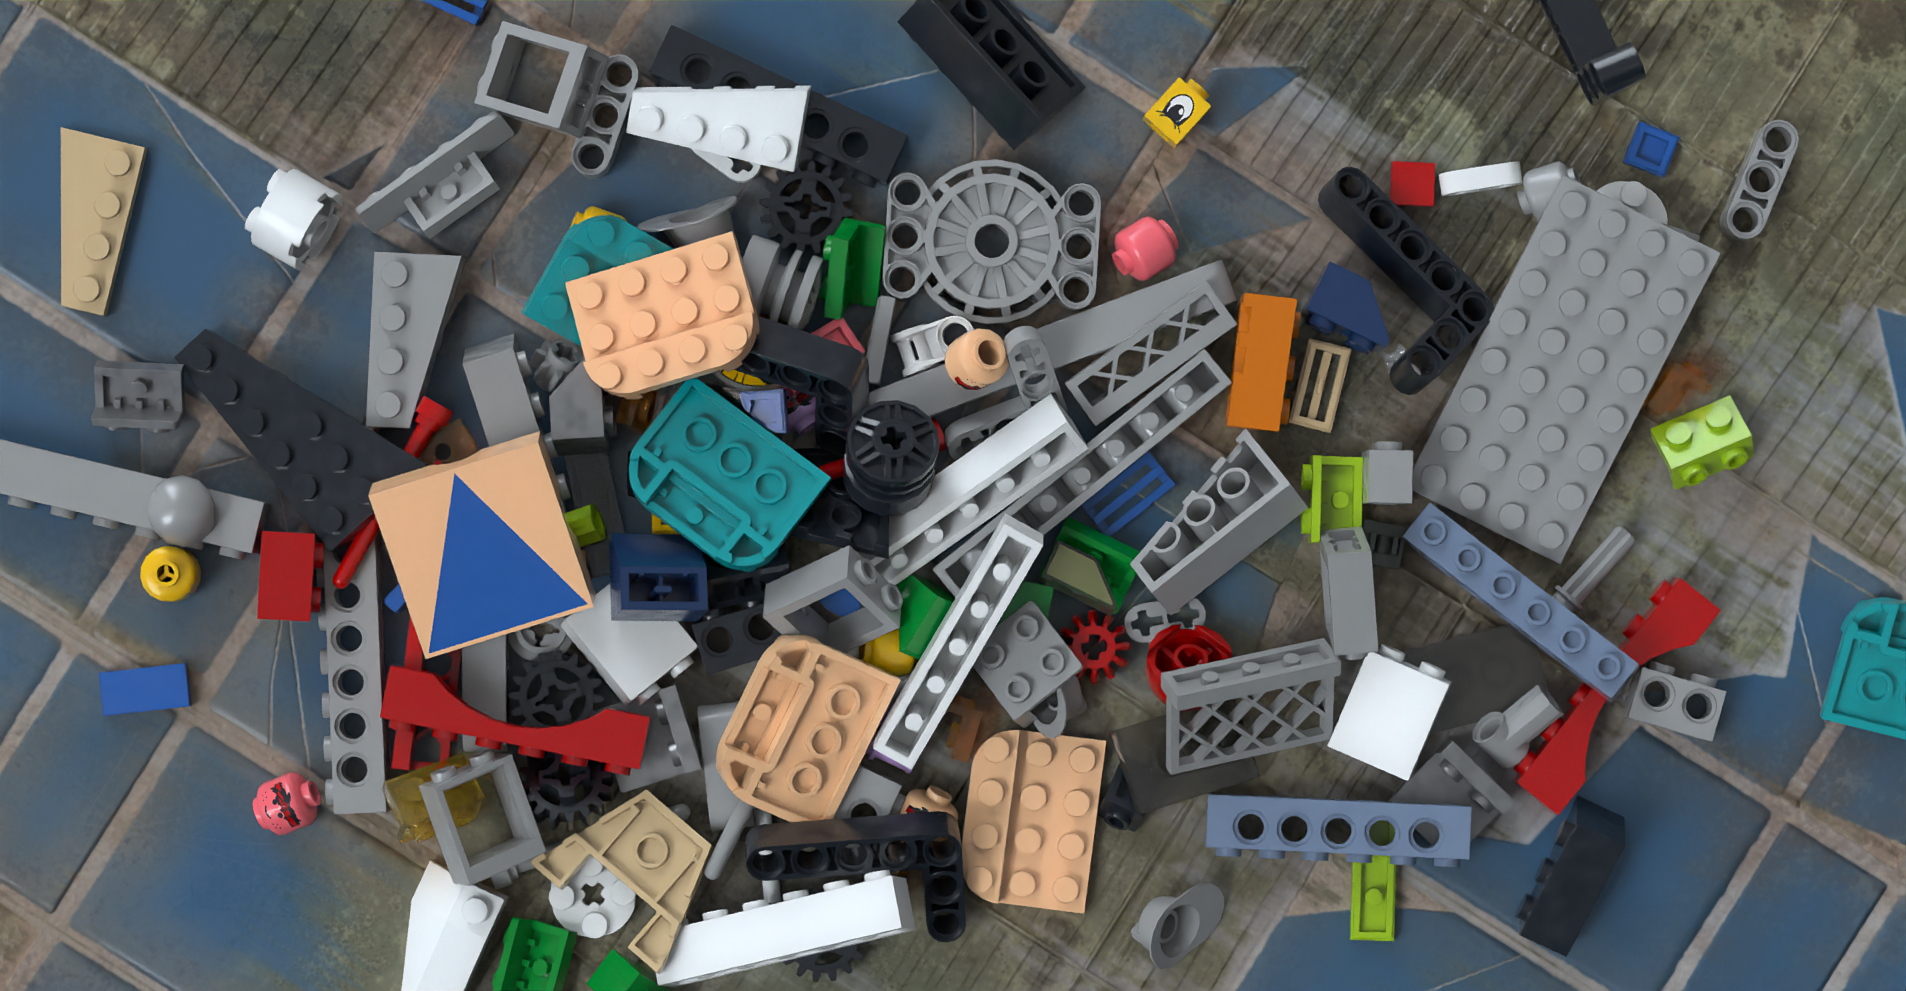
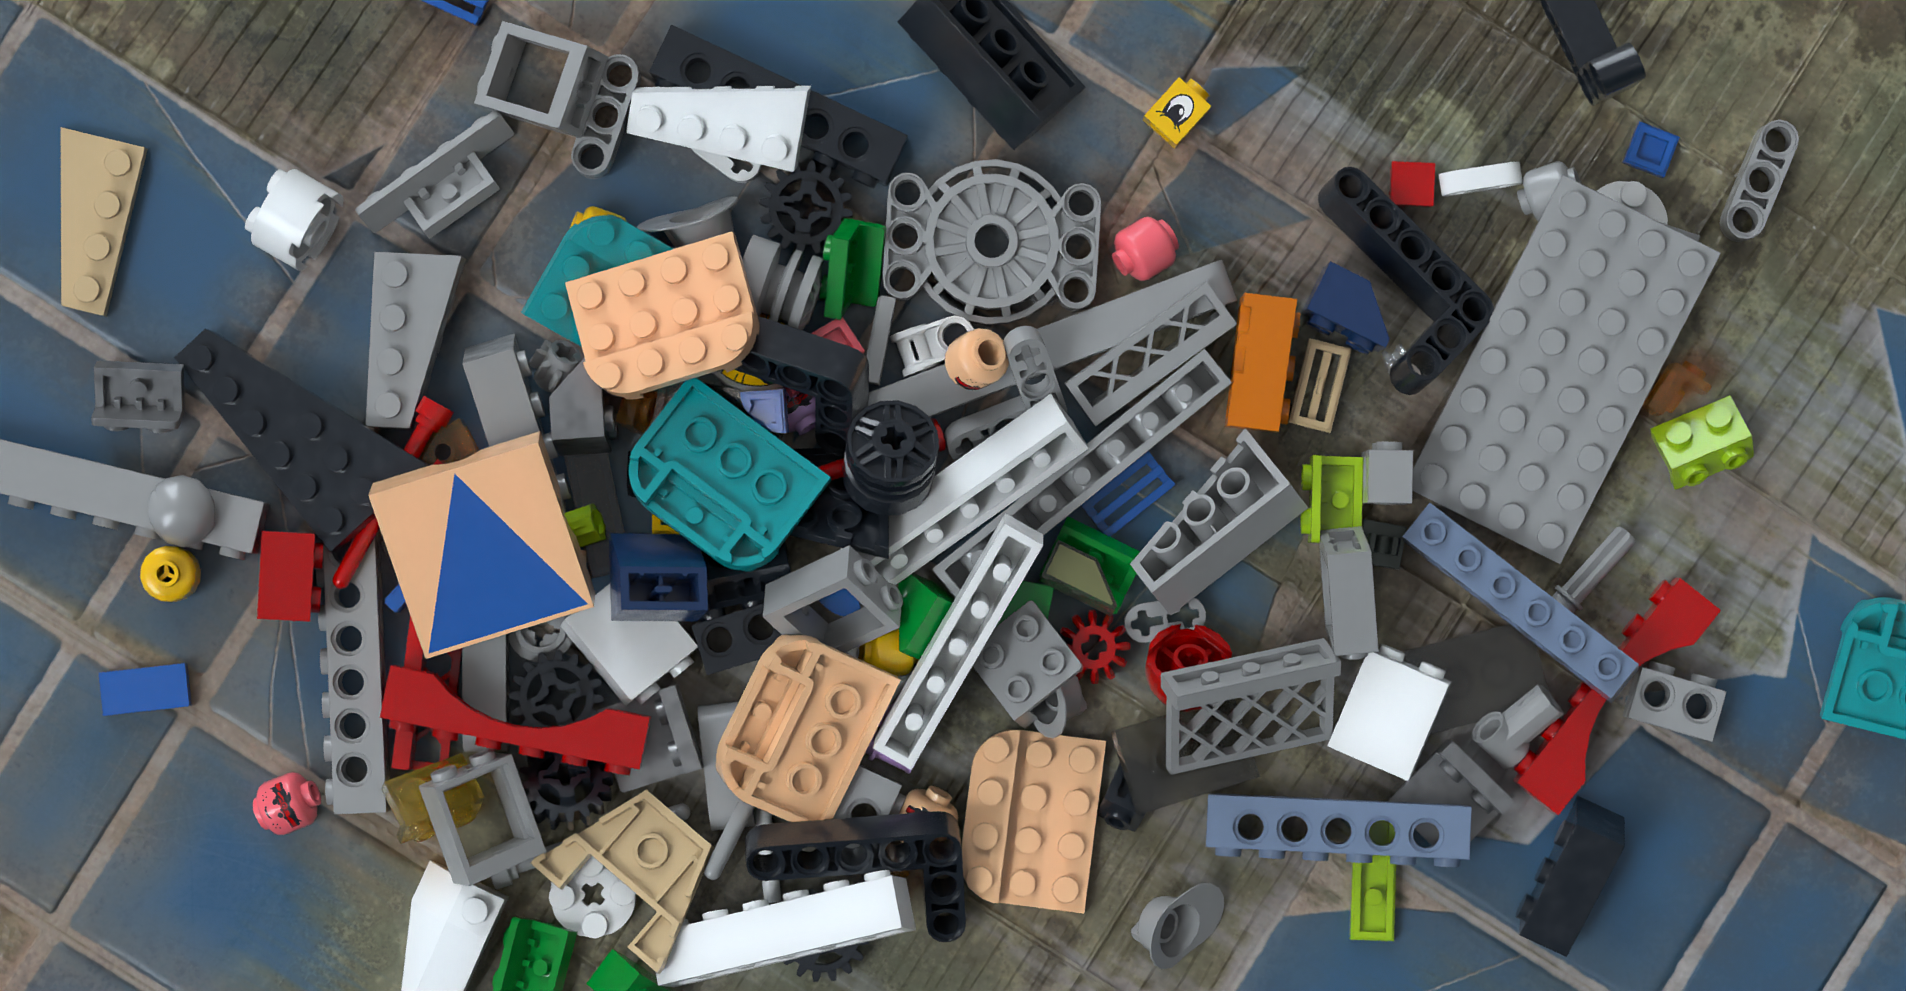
(963, 735): clear orange bracket -> none

